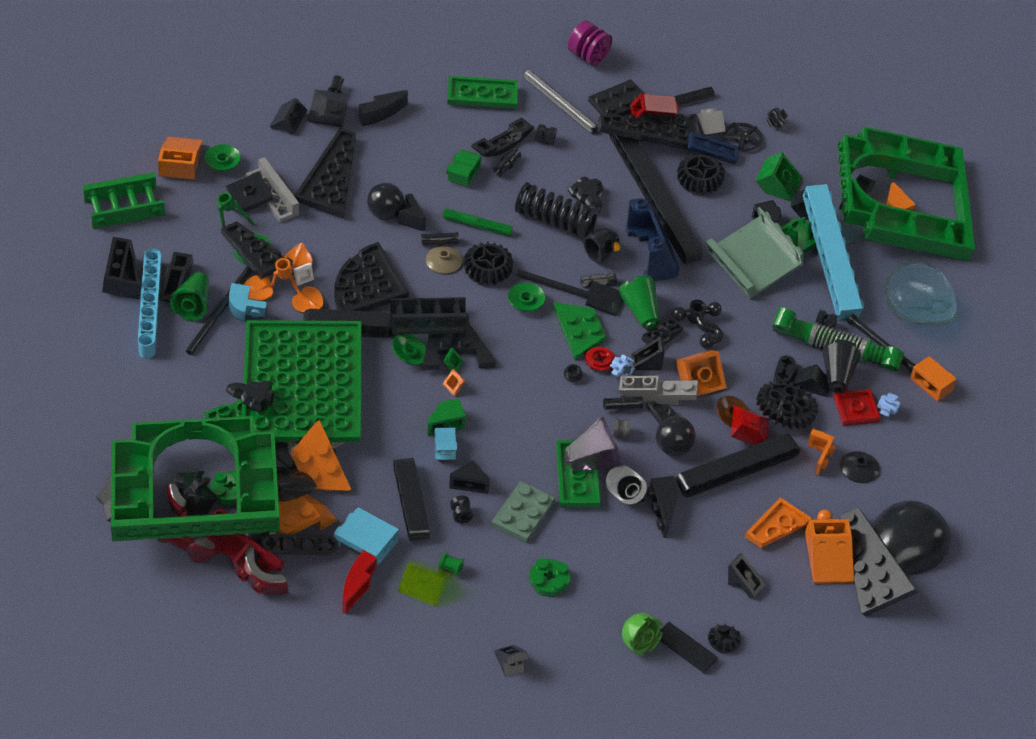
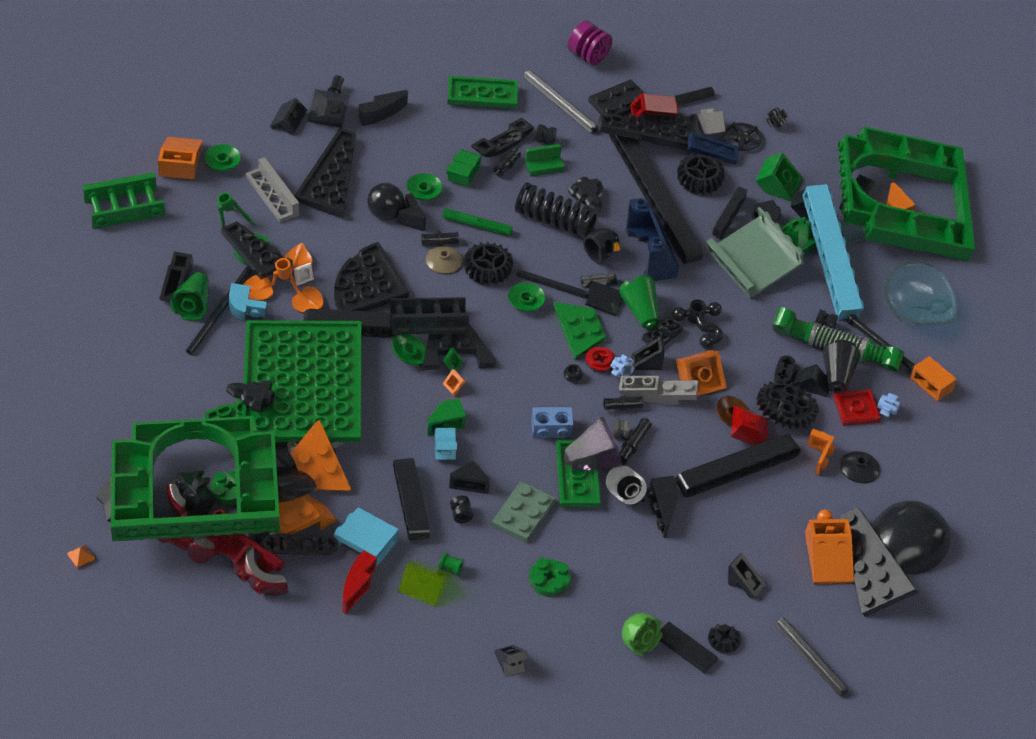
(81, 556): none -> orange slope
(121, 270): black wedge -> none
(149, 303): medium azure beam -> none
(250, 192): black plate -> none
(424, 186): none -> green dish
(544, 160): none -> green panel
(552, 422): none -> medium blue brick
(630, 446): none -> black pin
(660, 411): black tile -> none
(675, 436): black piece -> none
(729, 212): none -> black beam
(777, 523): orange wing -> none
(812, 657): none -> black axle

